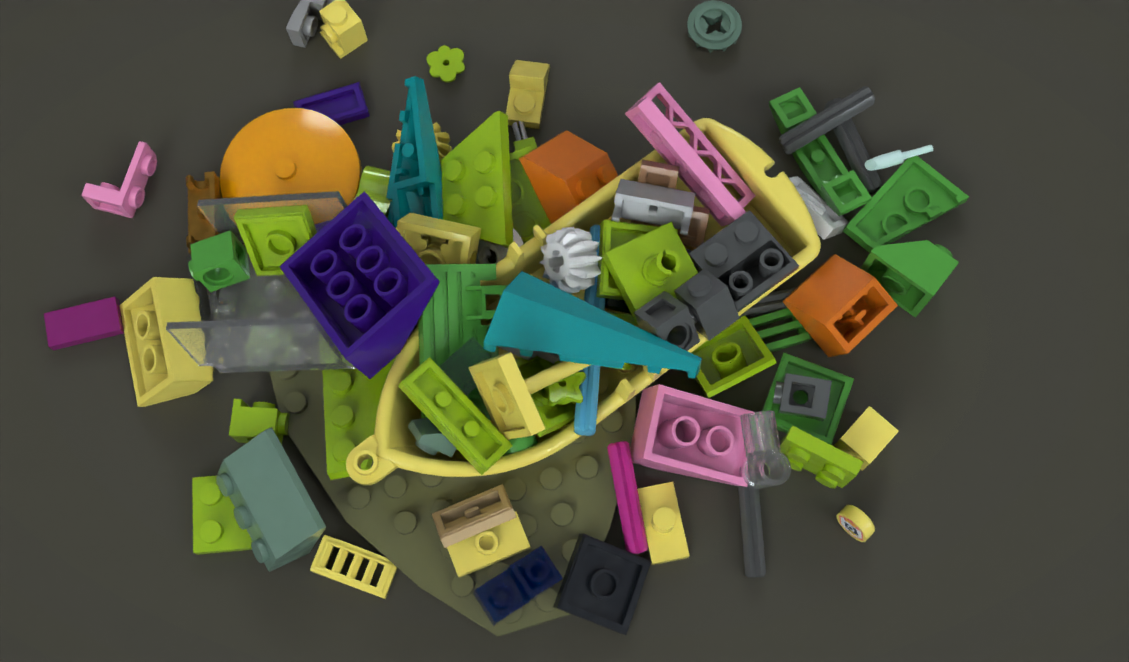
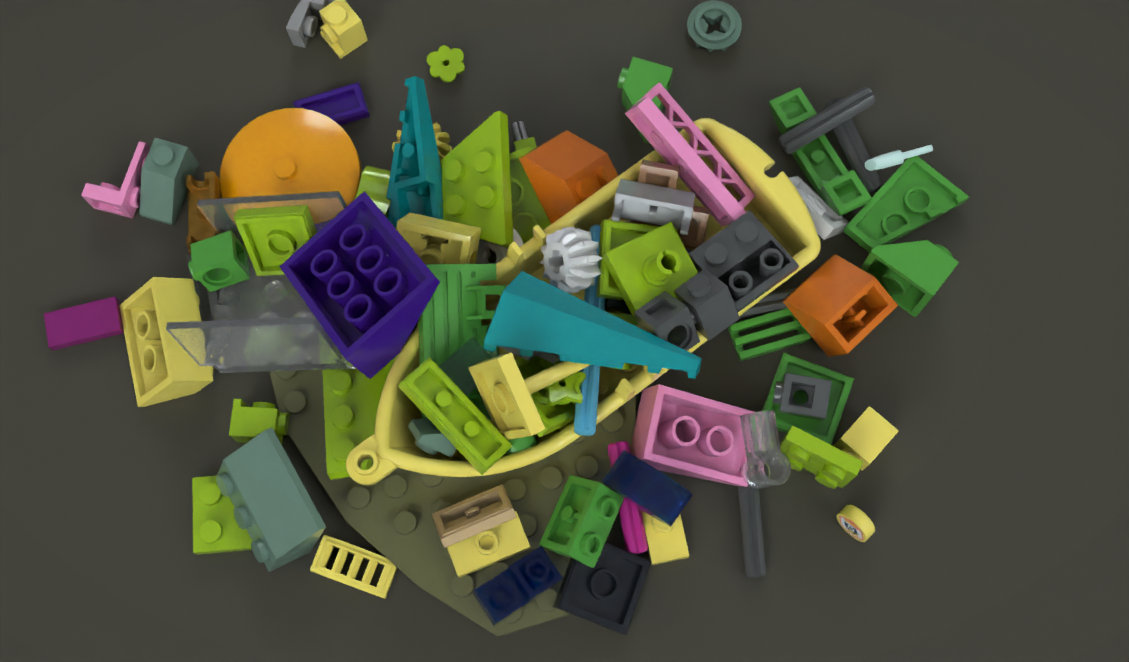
(164, 180): none -> sand green slope
(527, 93): light yellow slope -> none
(582, 520): none -> bright green bracket
(639, 80): none -> bright green slope
(647, 488): none -> clear blue slope
(732, 358): lime slope -> none

